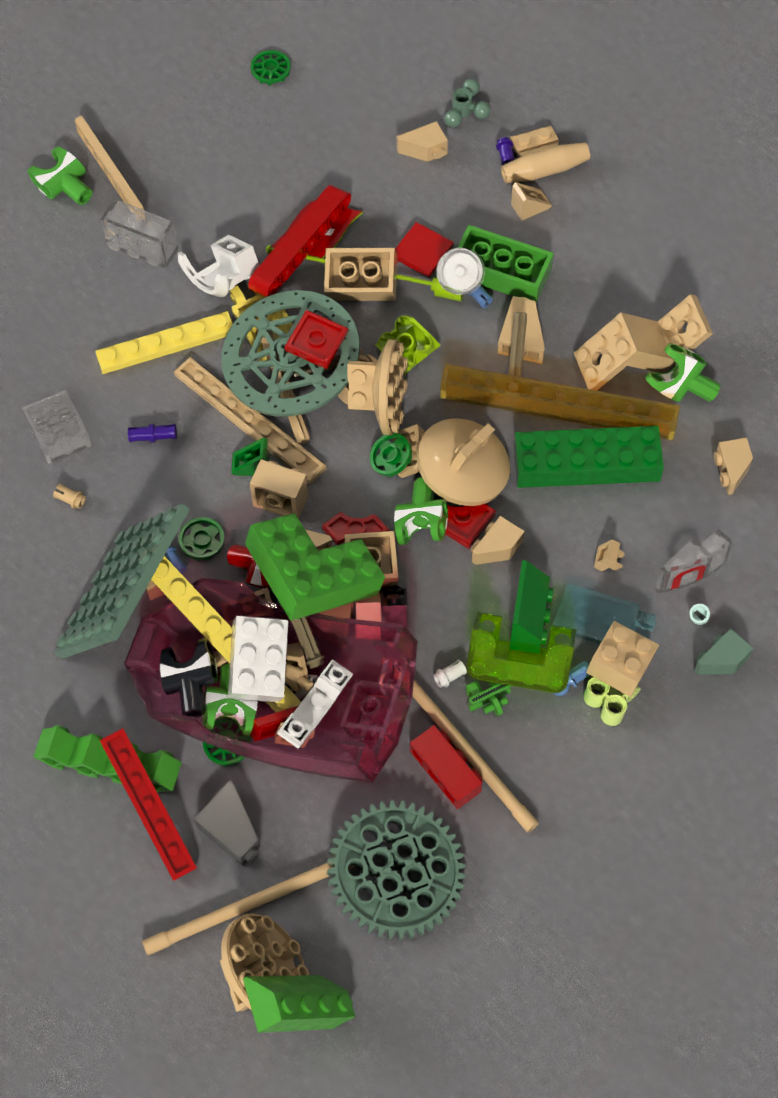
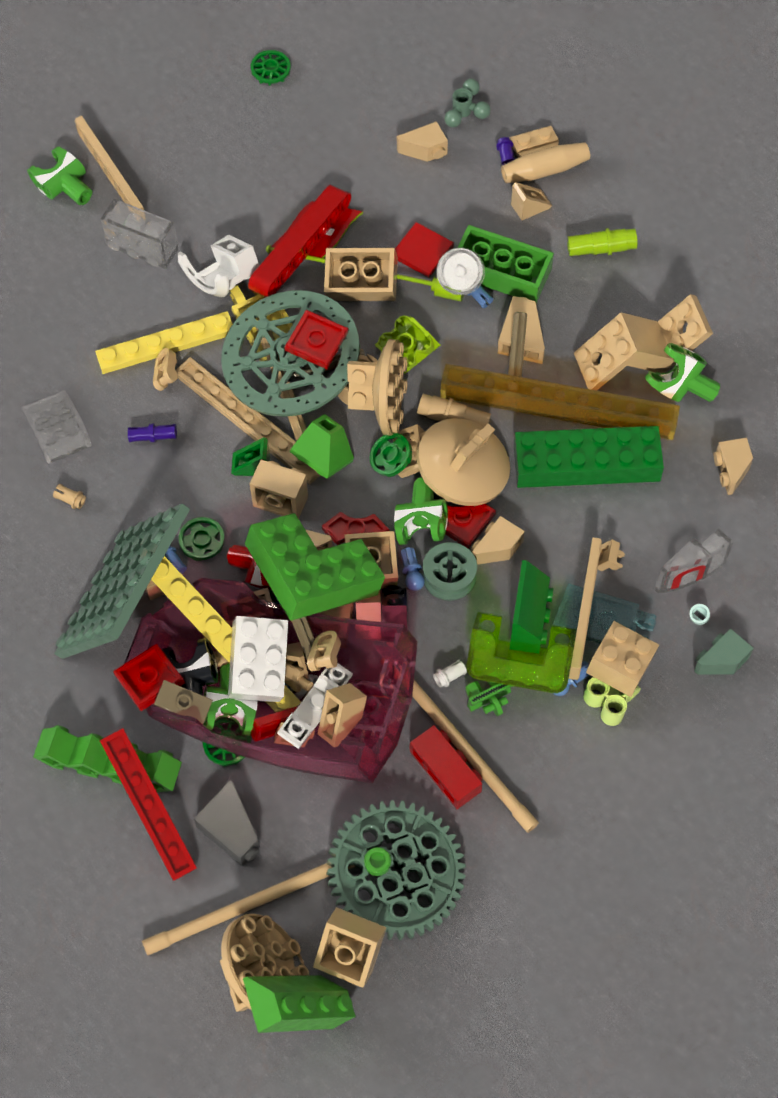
(145, 675): none -> red tile
(165, 369): none -> tan plate
(182, 701): none -> dark tan plate
(324, 447): none -> bright green slope
(324, 645): none -> tan plate
(341, 713): none -> tan slope
(349, 947): none -> tan brick
(377, 861): none -> bright green tile
(414, 579): none -> medium blue axle
(442, 409): none -> tan piece
(463, 571): none -> sand green wheel
(585, 609): none -> tan tile
(602, 242): none -> lime piece

